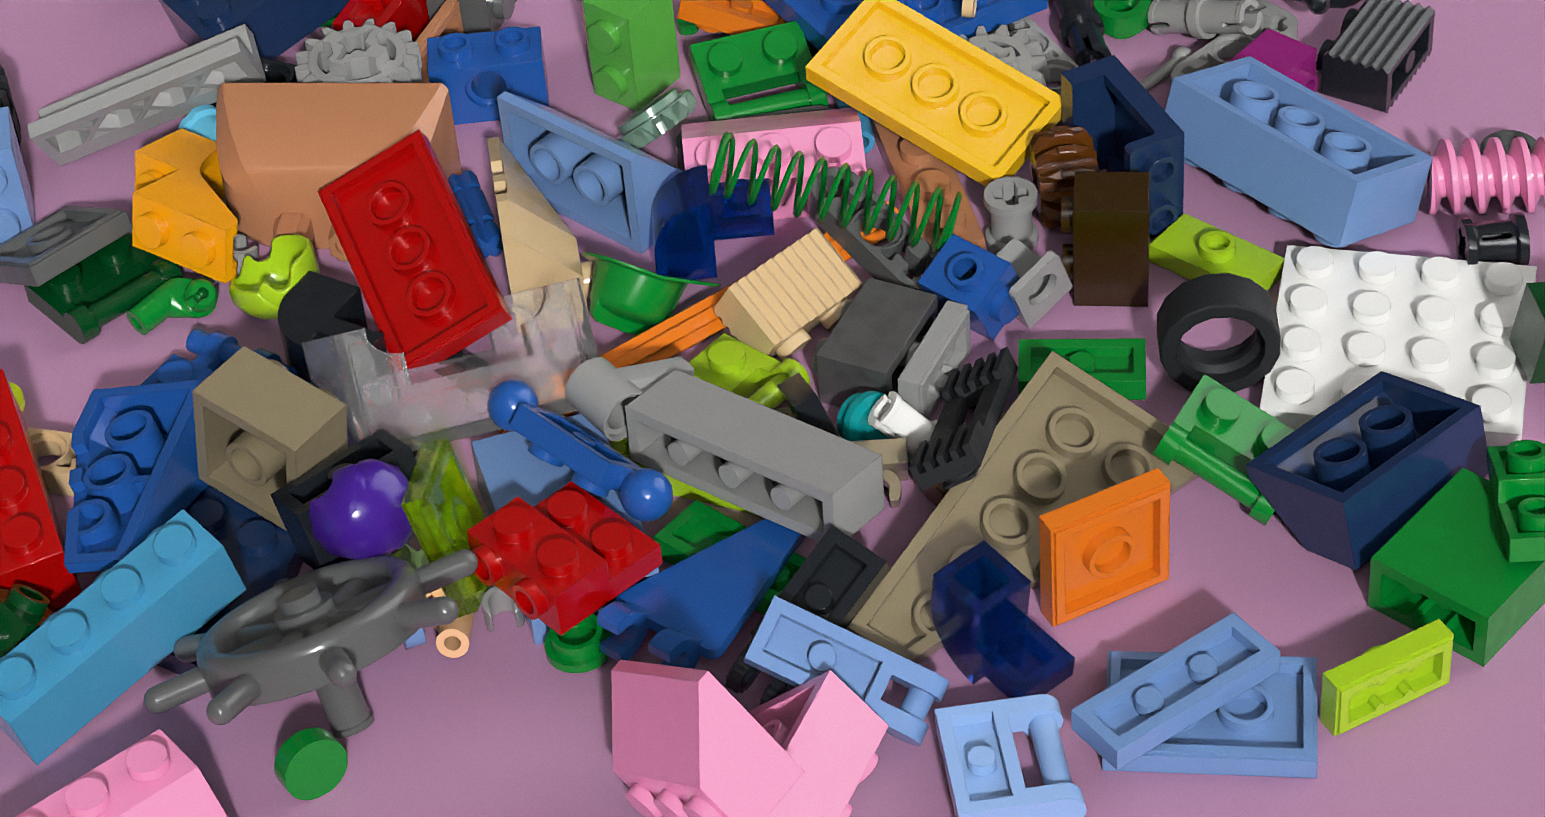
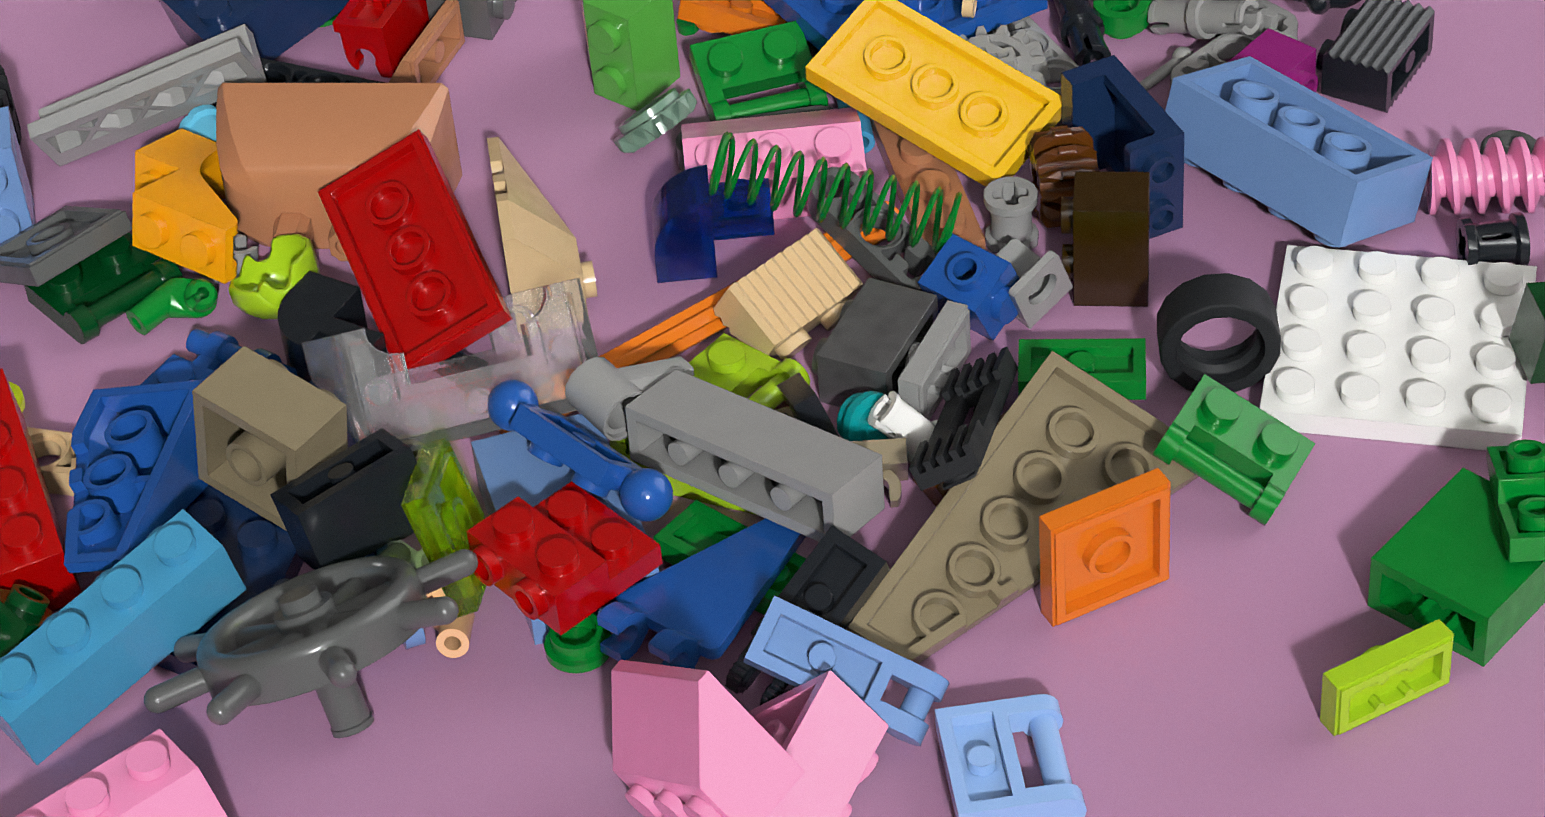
(310, 763): green tile -> none
(360, 56): light grey gear -> none
(362, 511): dark purple hair -> none
(477, 212): blue axle -> none
(484, 66): blue brick -> none
(497, 601): light grey hand -> none
(585, 170): medium blue slope -> none
(631, 296): green piece -> none
(985, 626): clear blue brick -> none
(1175, 690): medium blue plate -> none
(1198, 248): lime plate -> none
(1256, 734): medium blue tile -> none
(1369, 465): dark blue slope -> none

